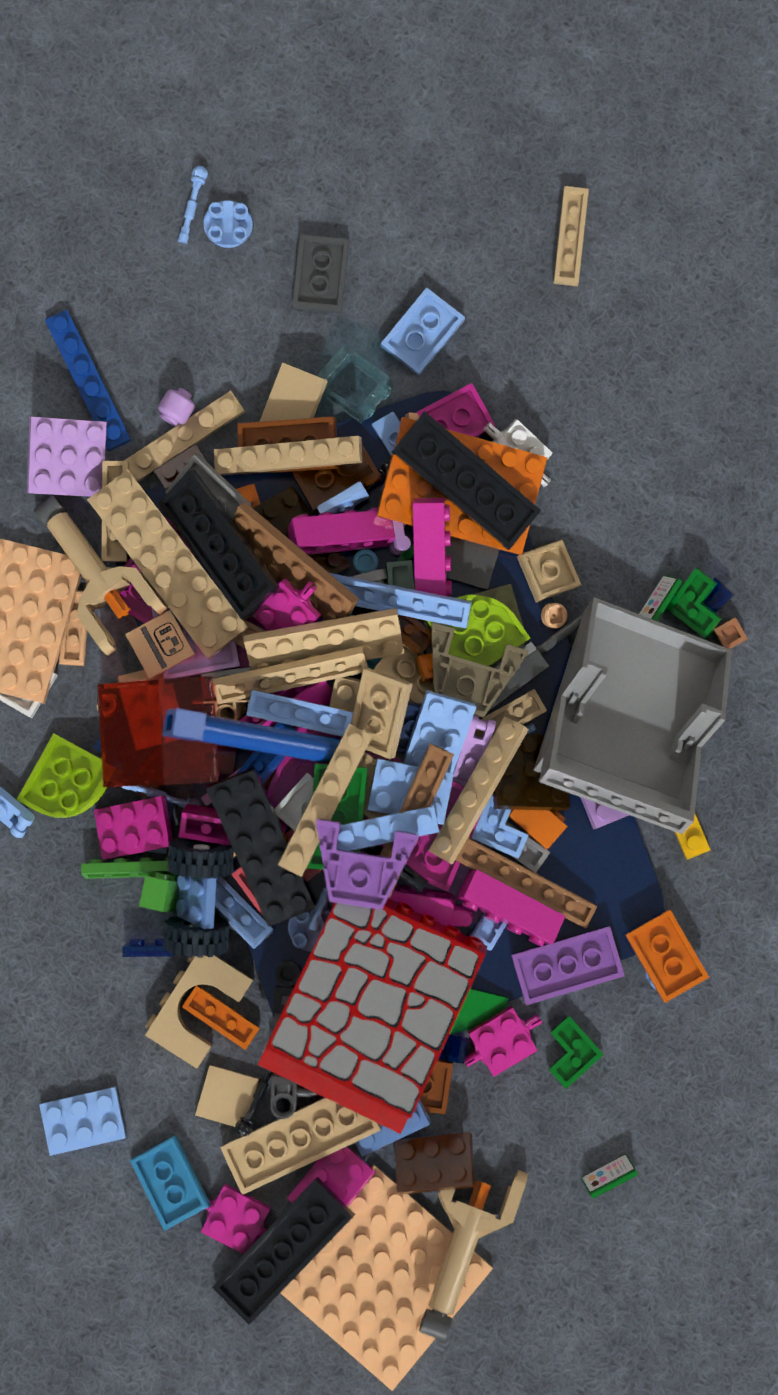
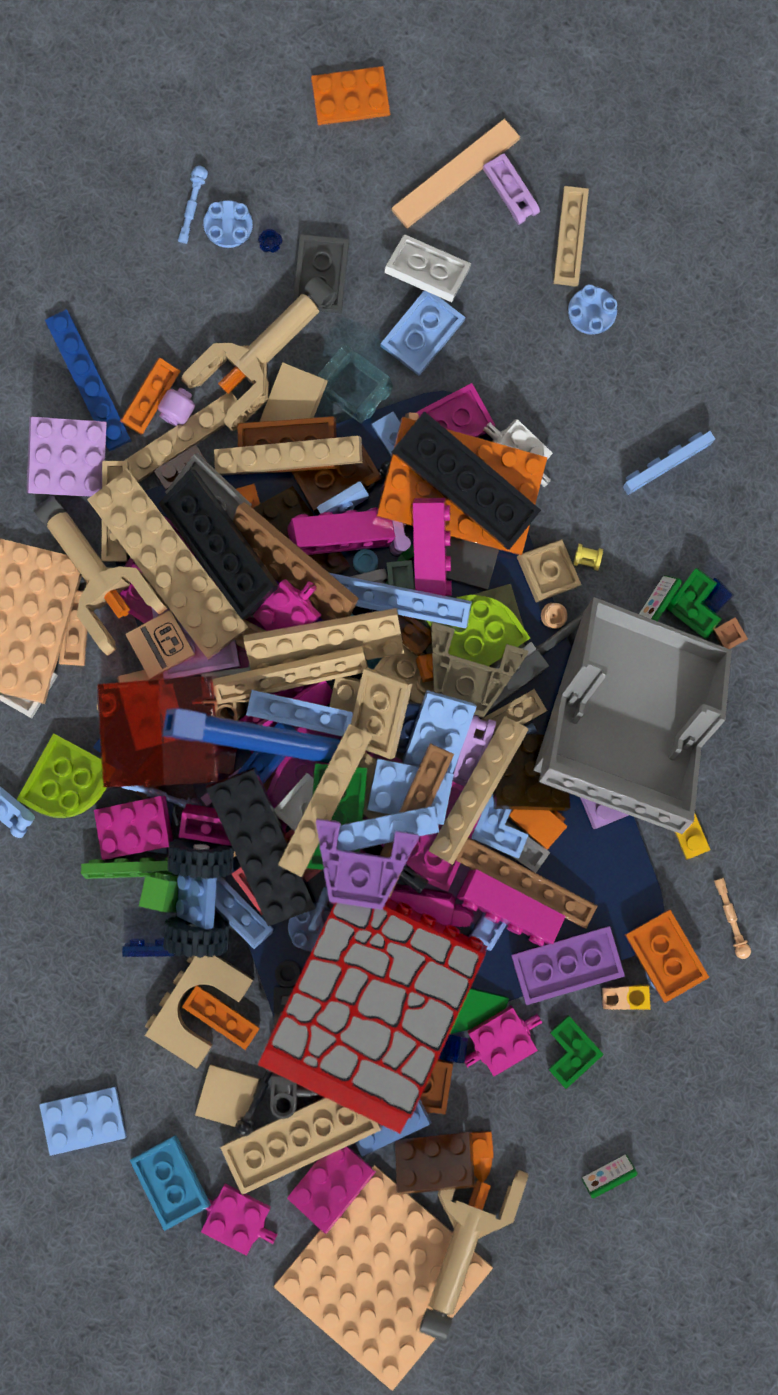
(149, 396): none -> orange plate
(253, 359): none -> tan piece
(270, 234): none -> clear blue plate
(283, 1250): black plate -> none
(350, 95): none -> orange plate
(427, 268): none -> white plate
(455, 173): none -> light nougat tile
(482, 1154): none -> orange plate
(511, 188): none -> lavender plate
(588, 557): none -> light yellow bush
(592, 310): none -> light blue dish
(626, 997): none -> leg
(676, 456): none -> light blue plate
(742, 949): none -> light nougat piece

